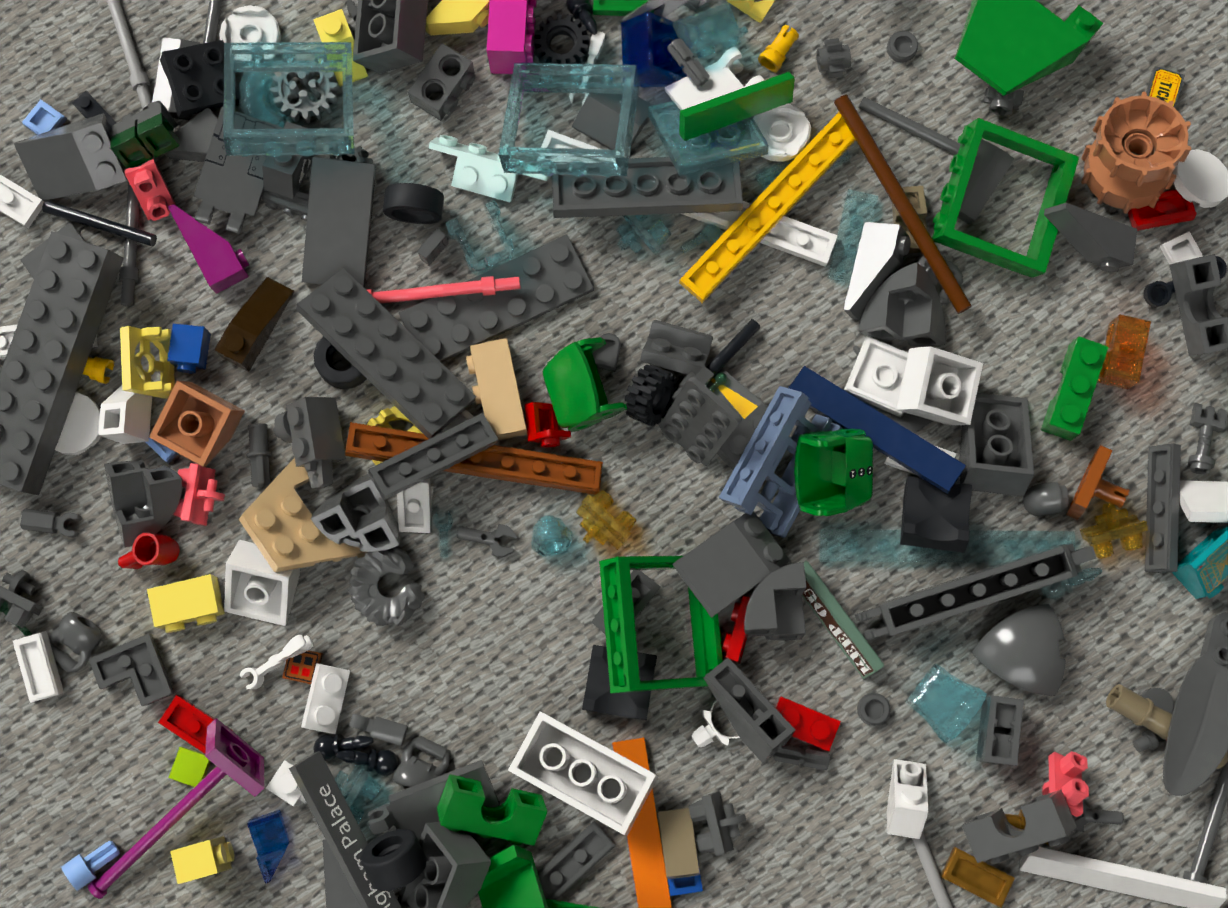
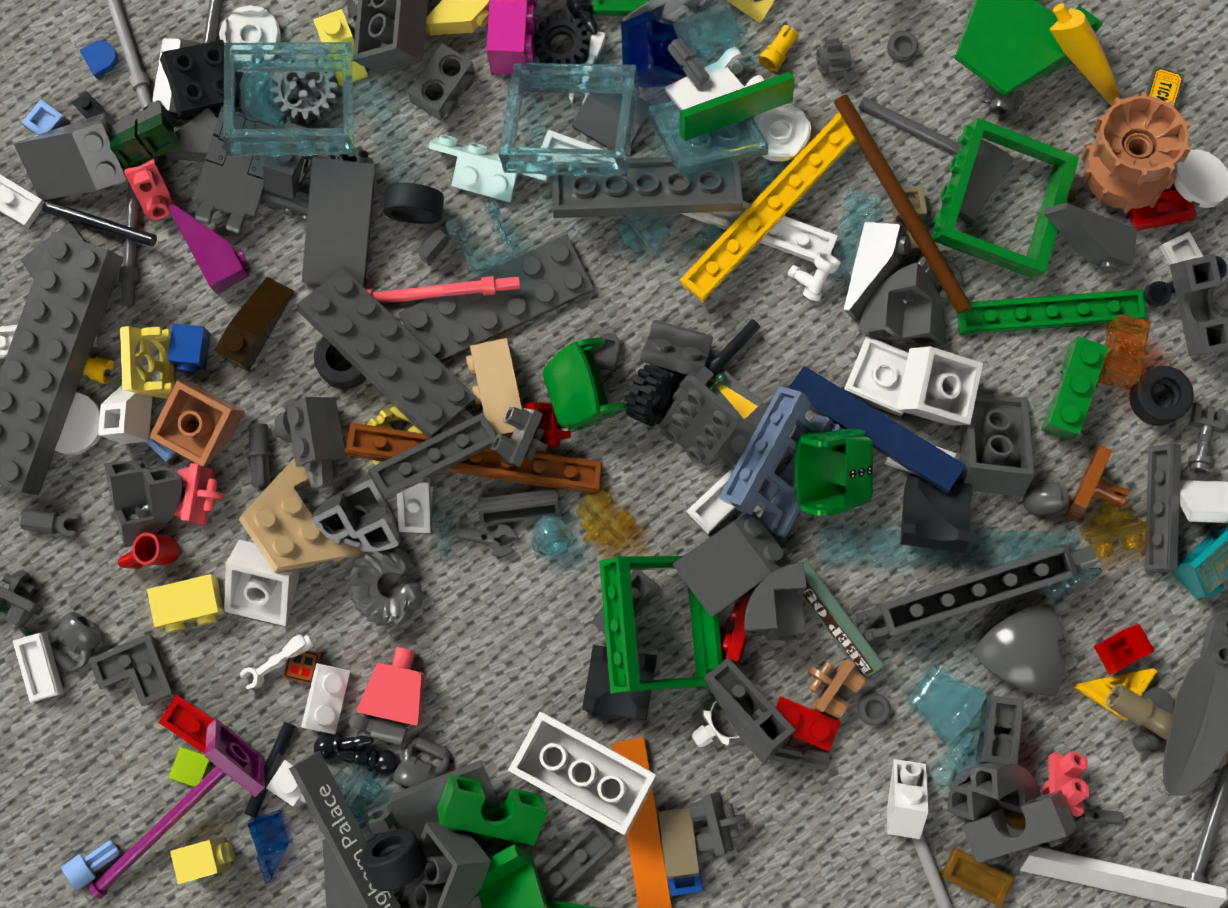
(100, 57): none -> blue tile
(271, 767): none -> black bar
(395, 690): none -> coral torso
(518, 507): none -> dark grey piece
(525, 438): none -> dark grey hips
(710, 509): none -> white tile
(825, 264): none -> white piece
(845, 676): none -> medium nougat hips
(945, 770): none -> clear light blue bar
(991, 786): none -> dark grey brick
(1050, 311): none -> green tile
(1084, 50): none -> yellow piece
(1099, 689): none -> yellow tile
(1123, 648): none -> red bracket
(1148, 410): none -> black tyre

